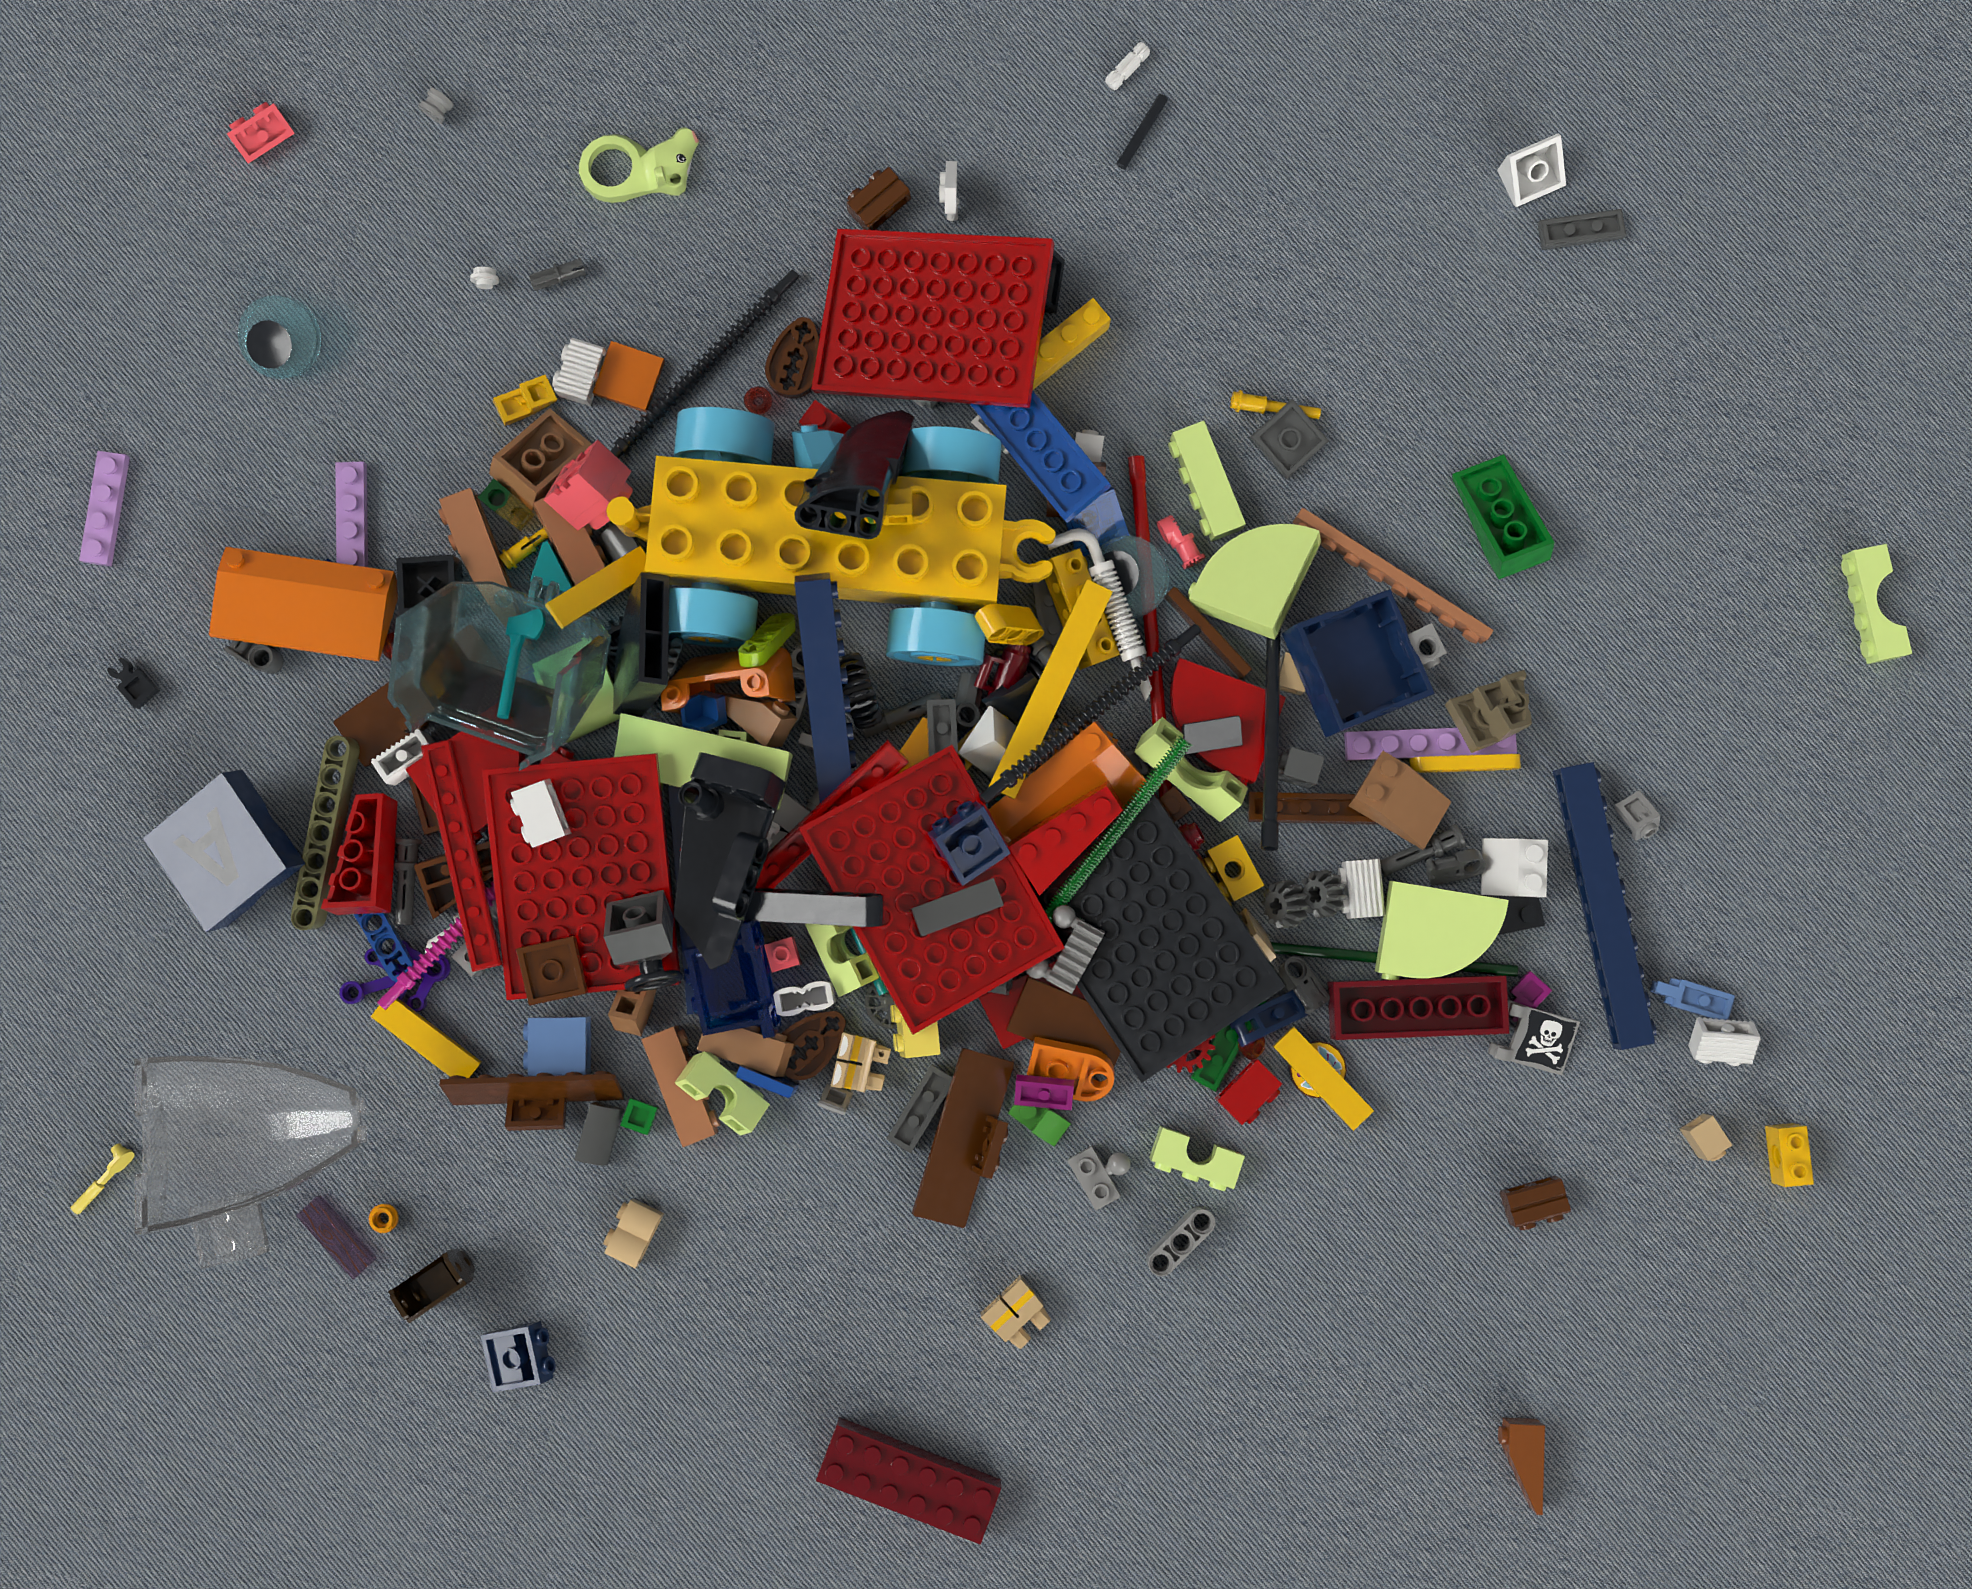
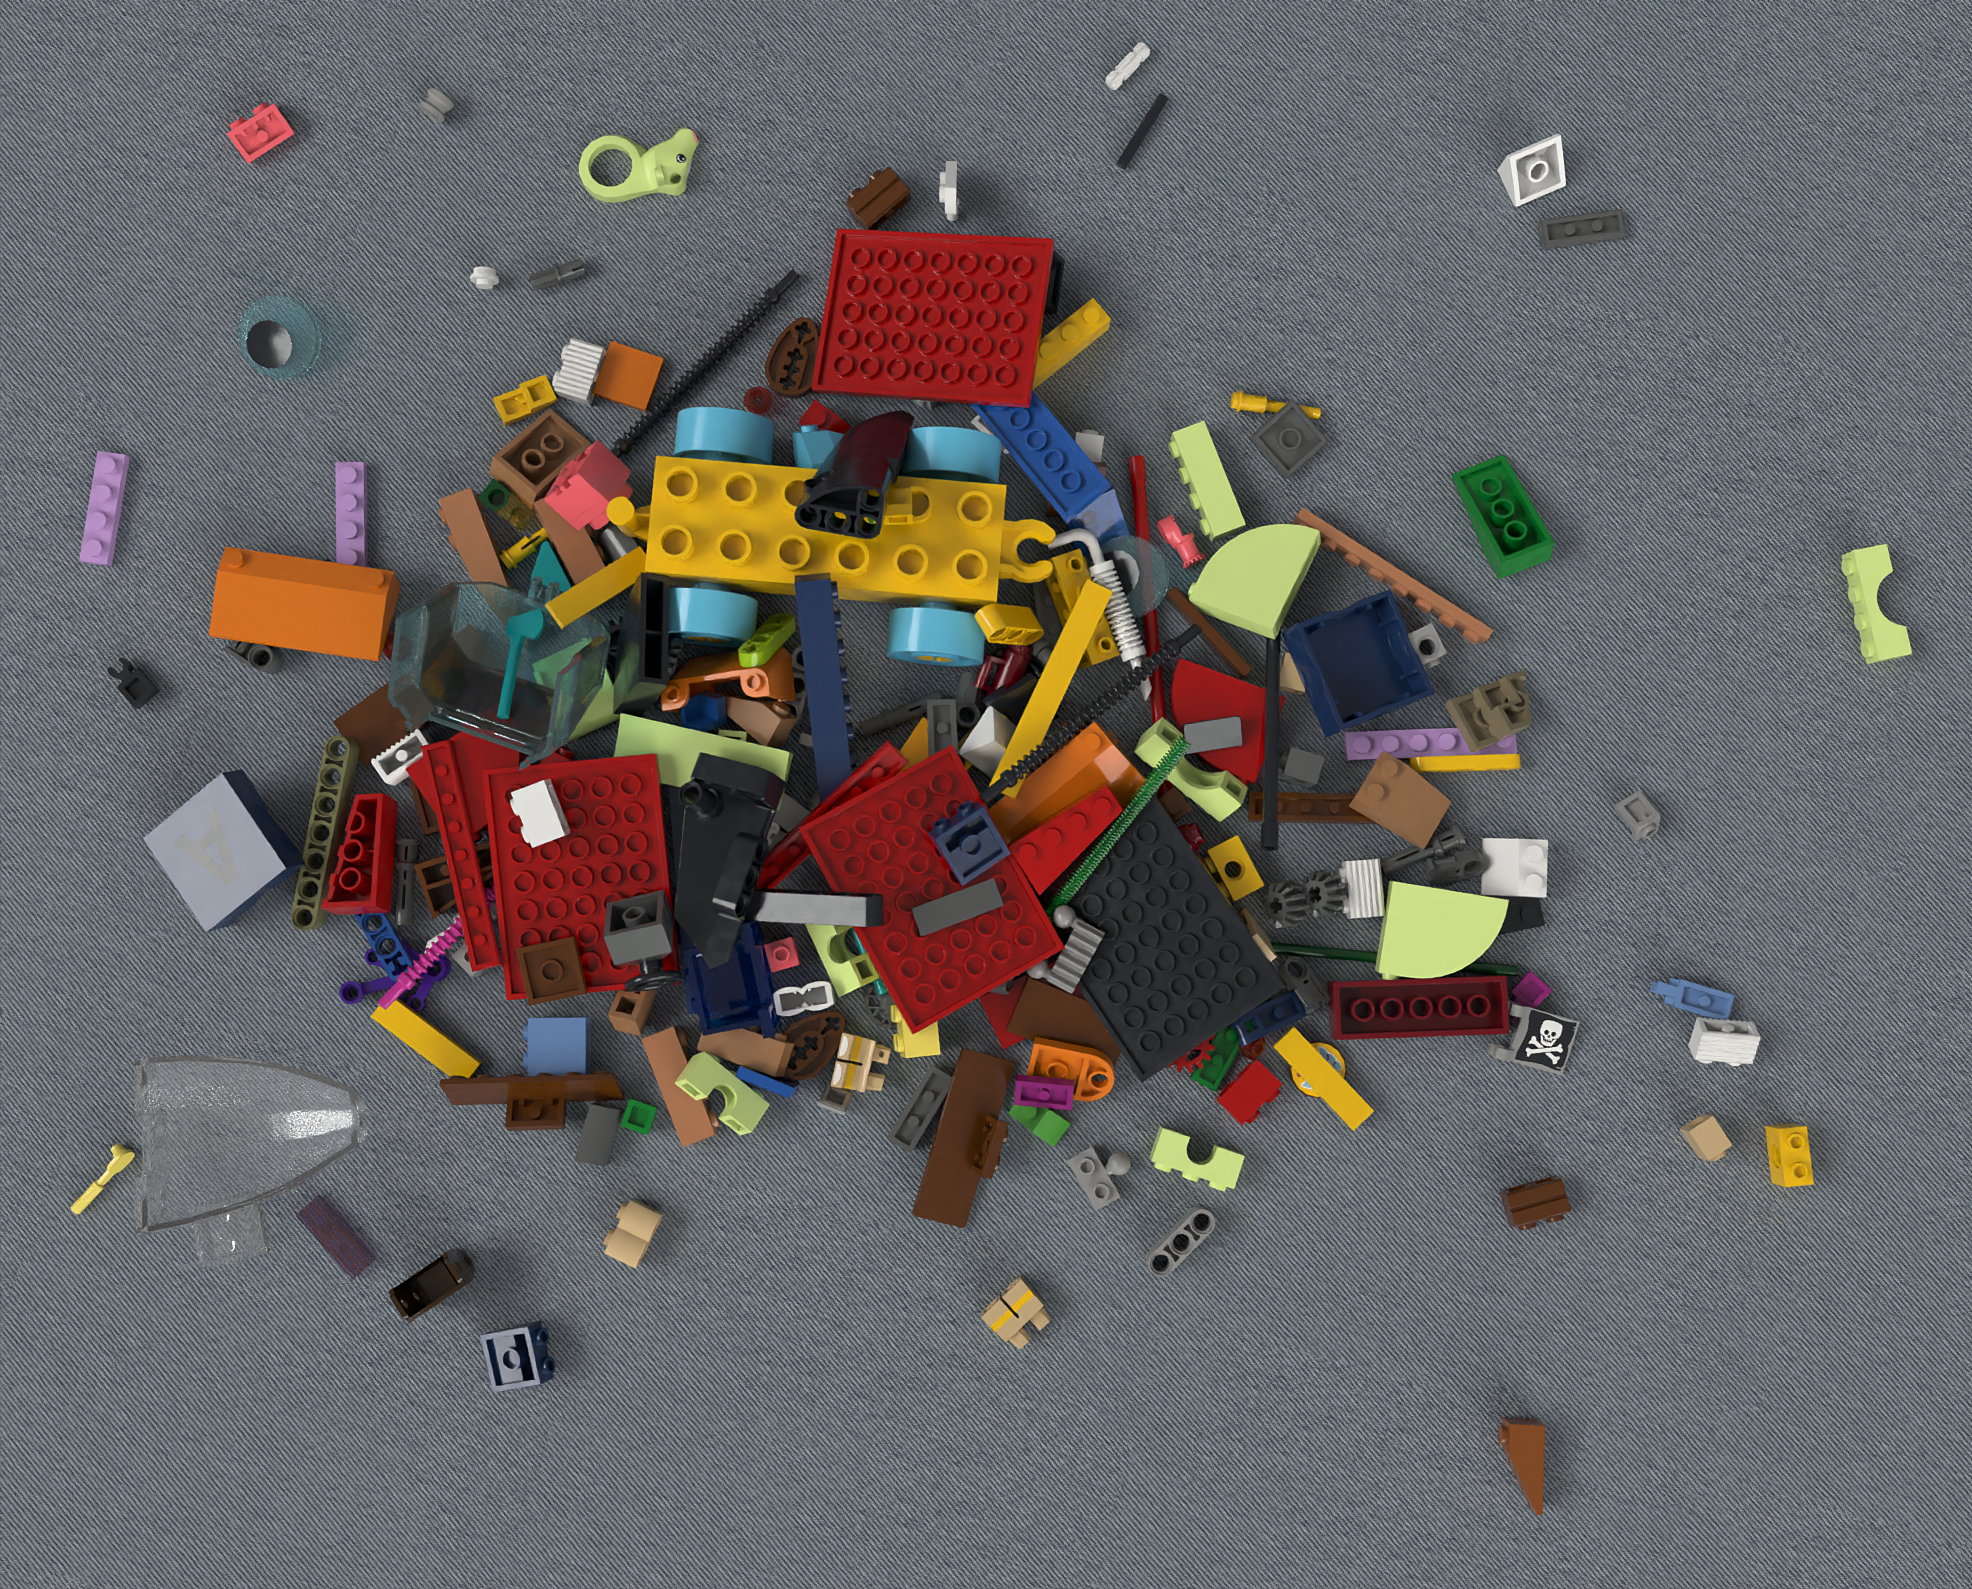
(375, 1221): light orange plate -> none
(423, 577): black brick -> none
(863, 701): black gear -> none
(909, 1480): dark red brick -> none
(1604, 906): dark blue brick -> none

